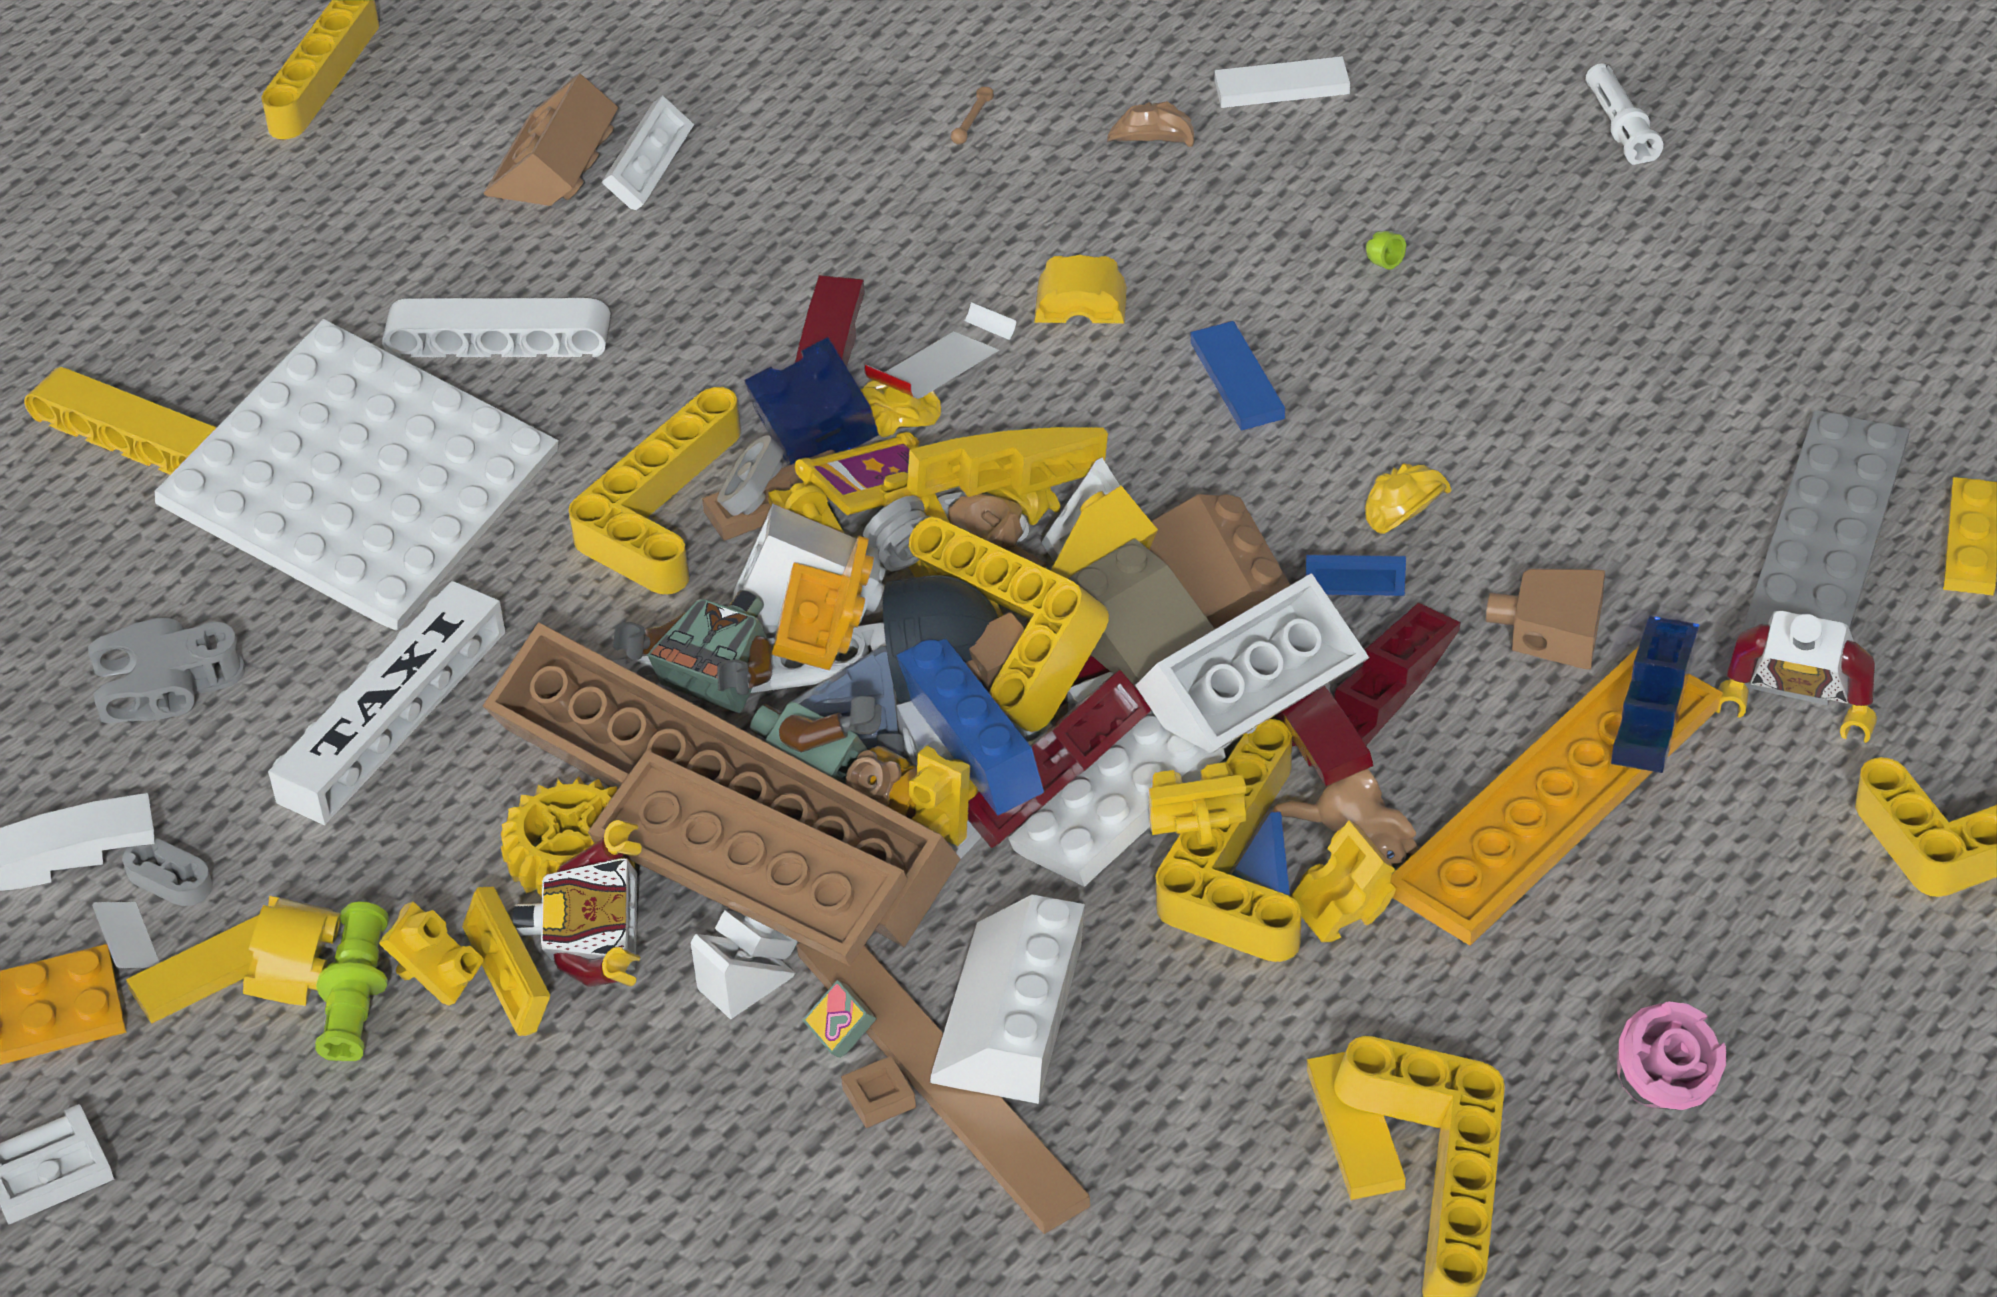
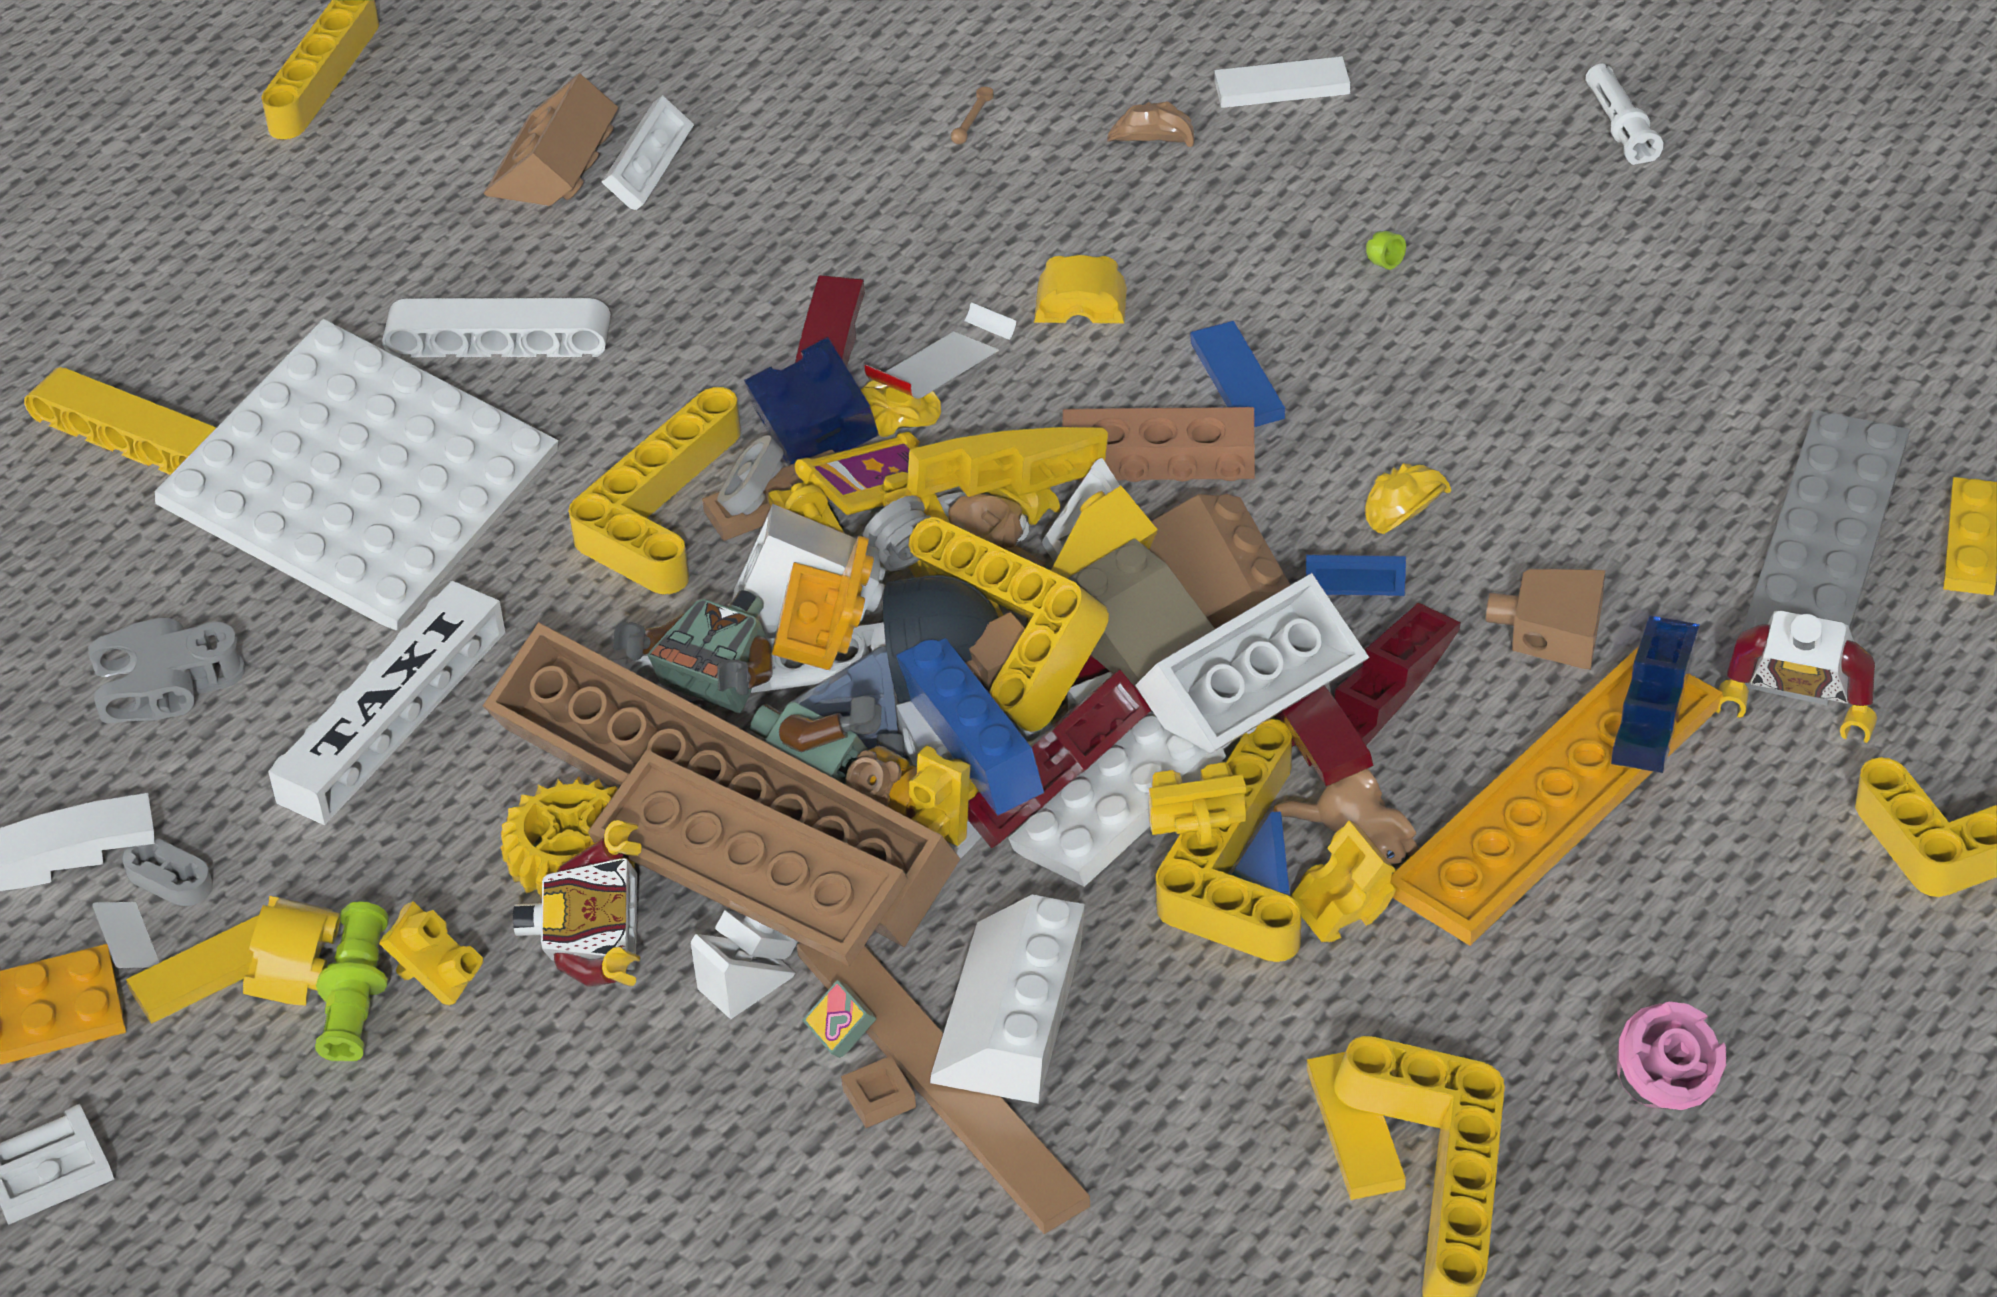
(506, 961): yellow tile -> none
(1174, 442): none -> nougat brick

